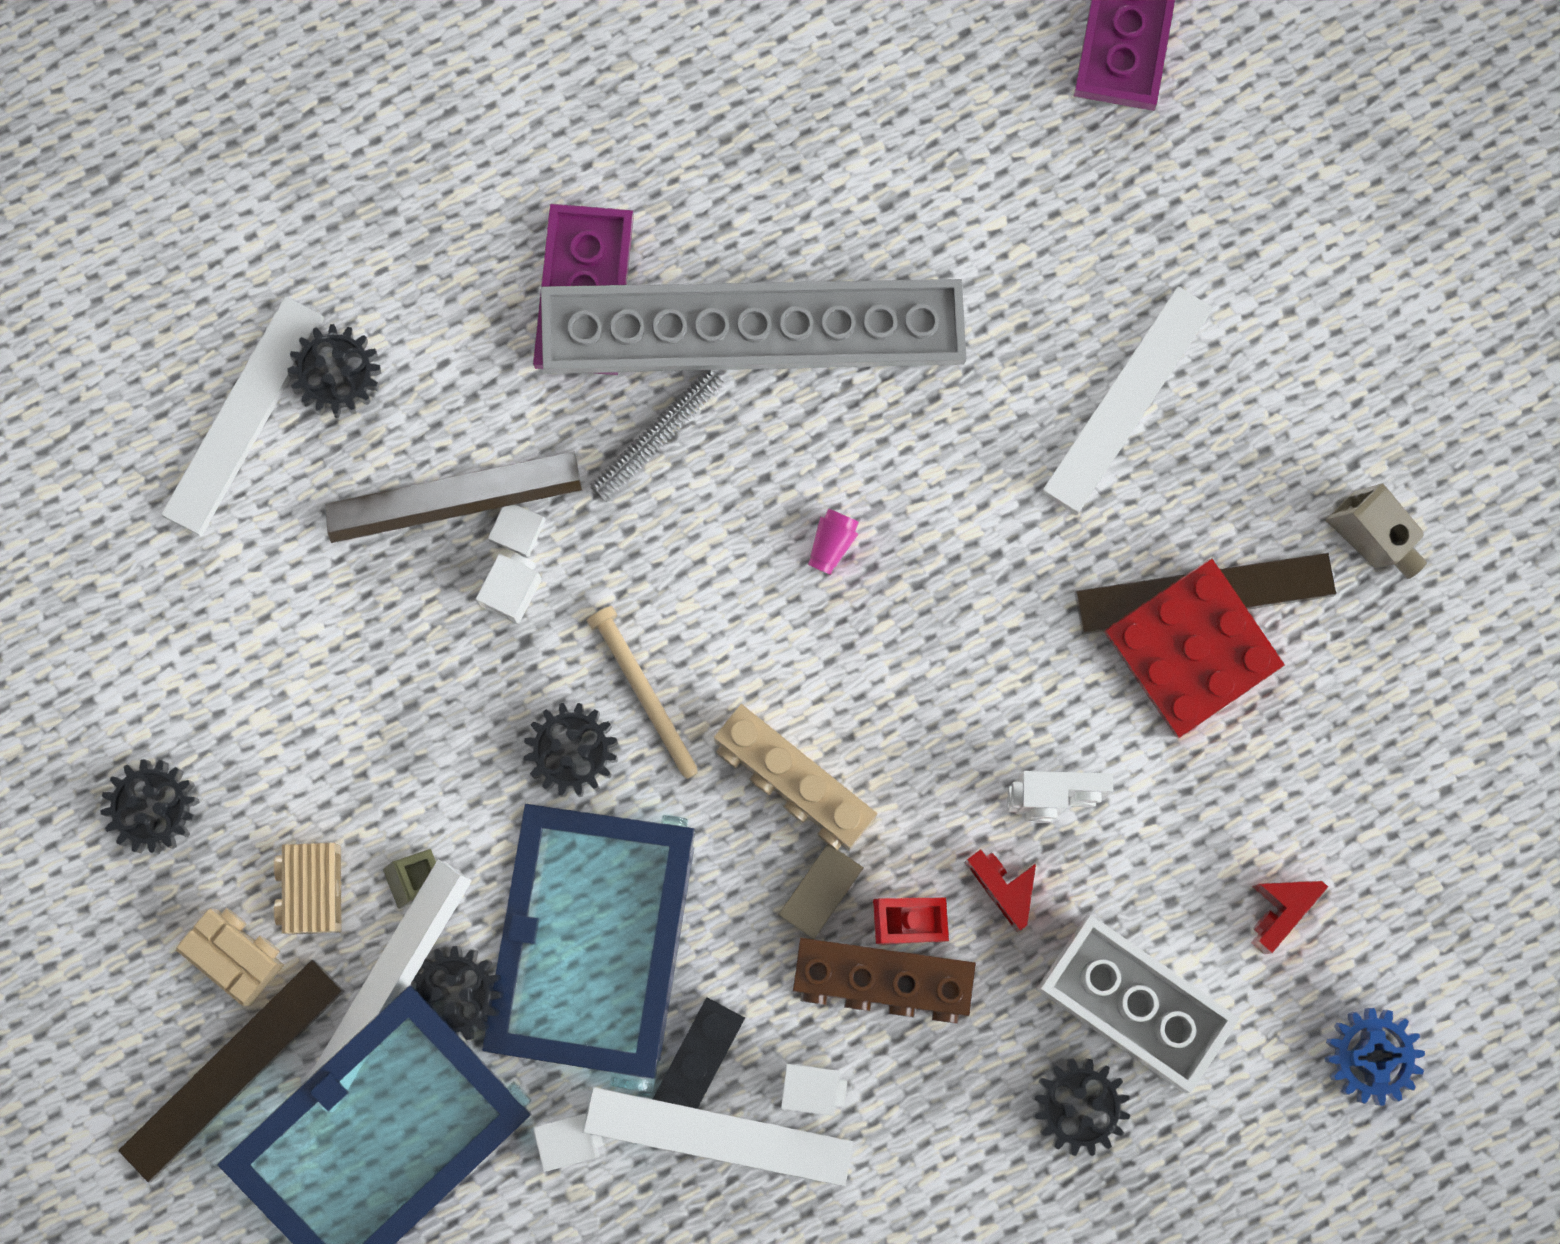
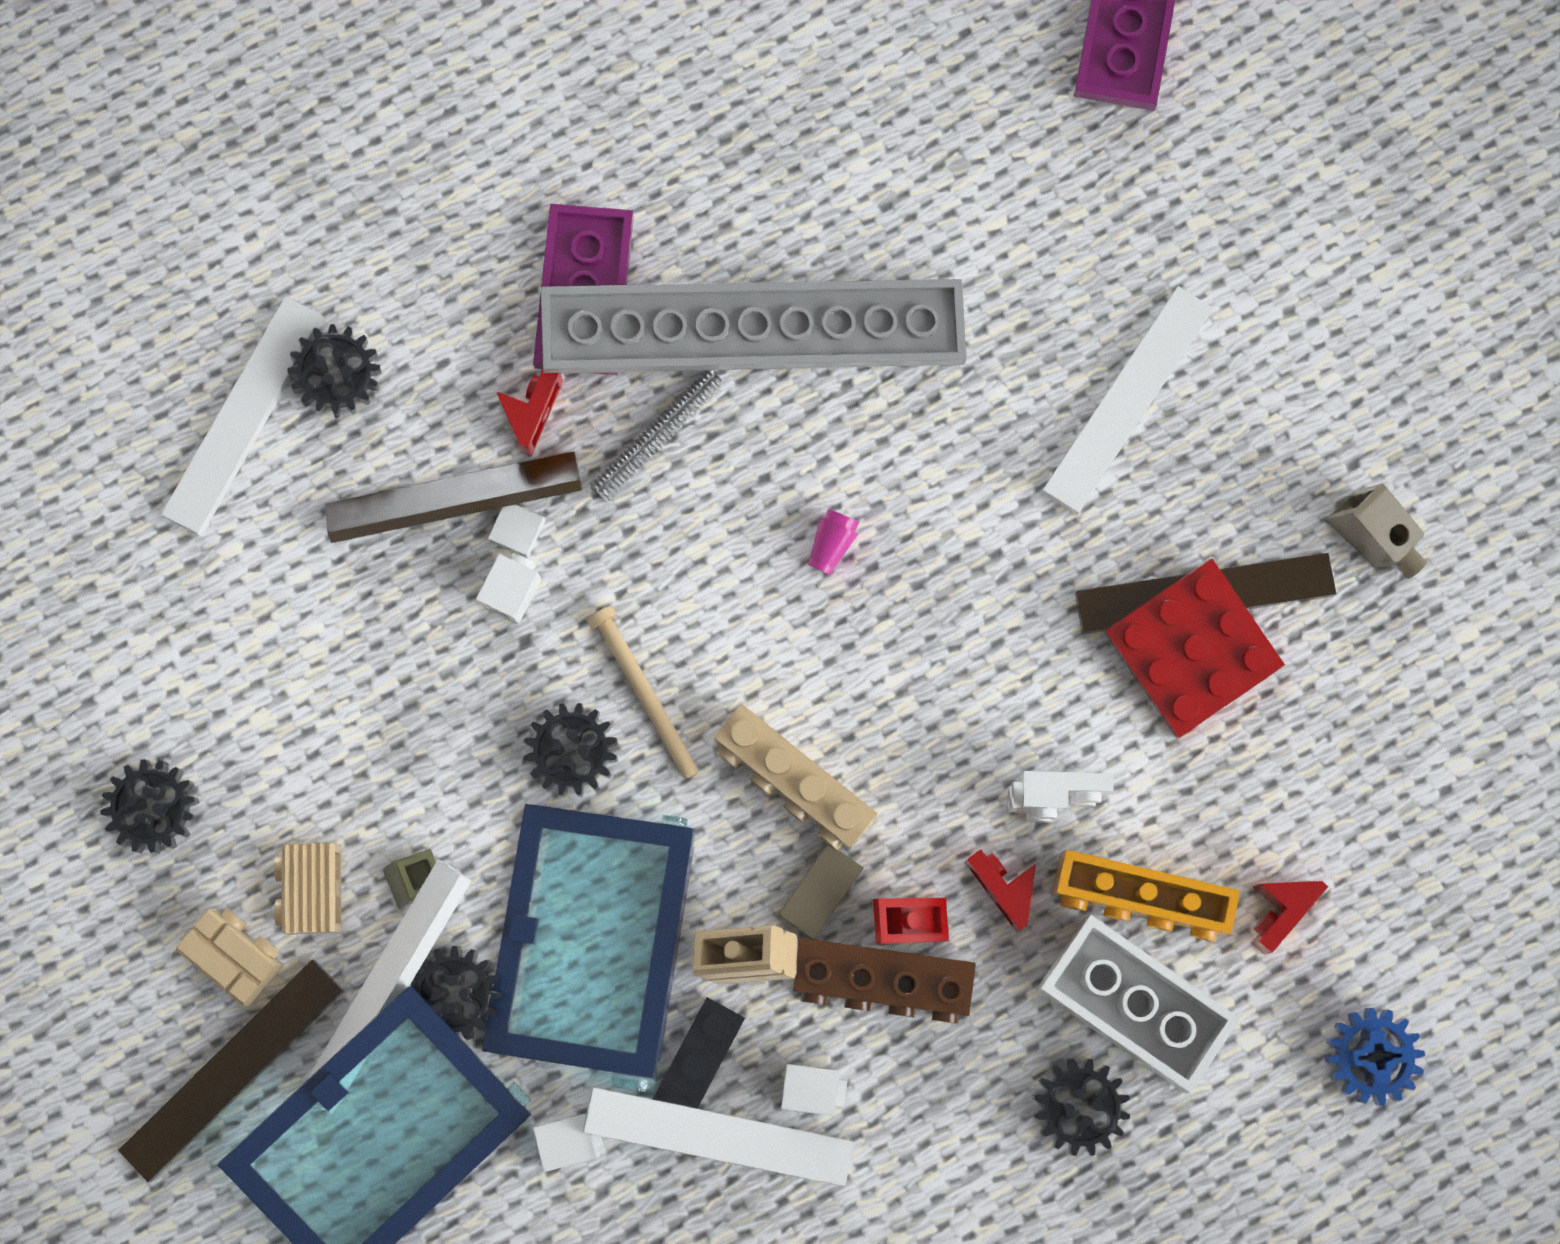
(530, 418): none -> red slope
(745, 954): none -> tan brick
(1145, 893): none -> light orange brick

